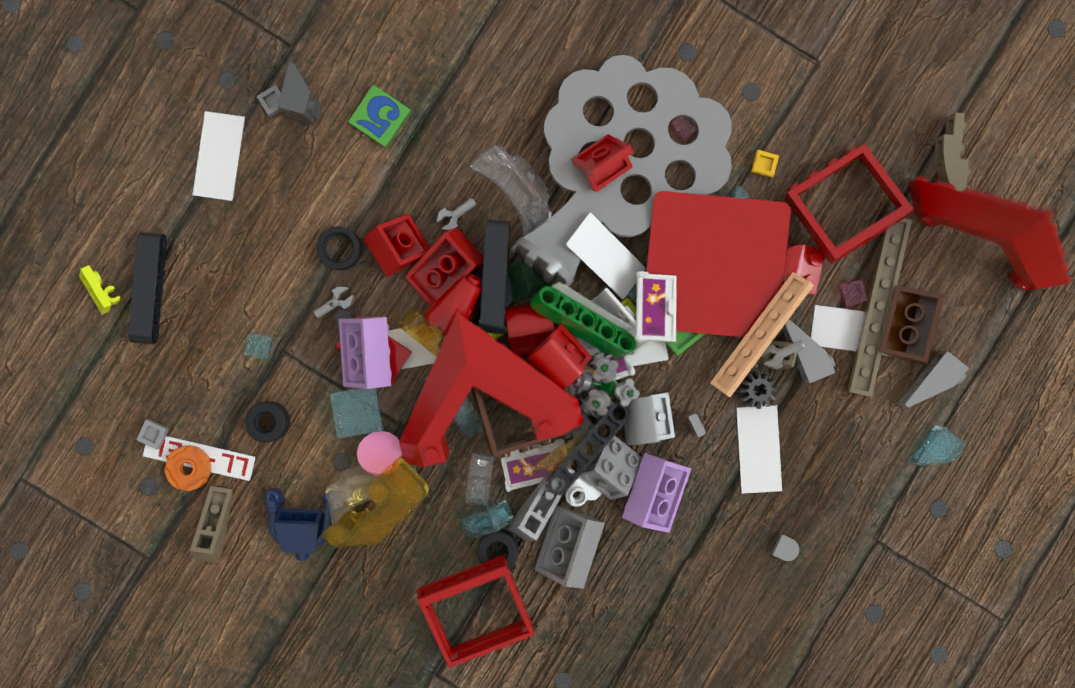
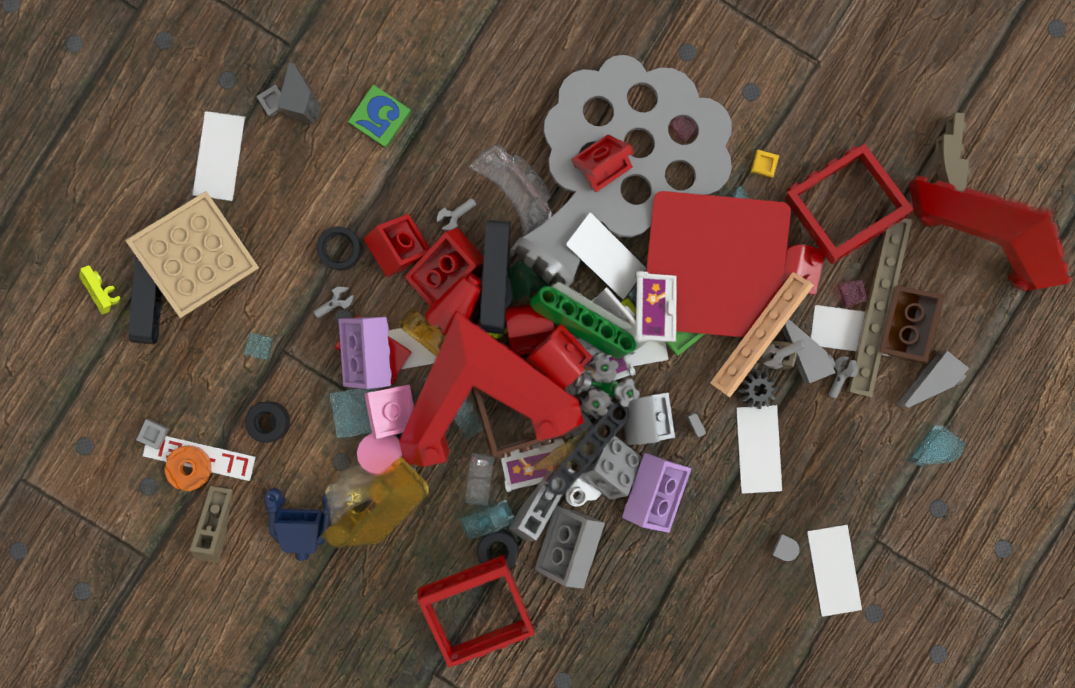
(192, 254): none -> tan plate
(389, 410): none -> bright pink plate
(834, 570): none -> white sticker
(842, 374): none -> light grey bar

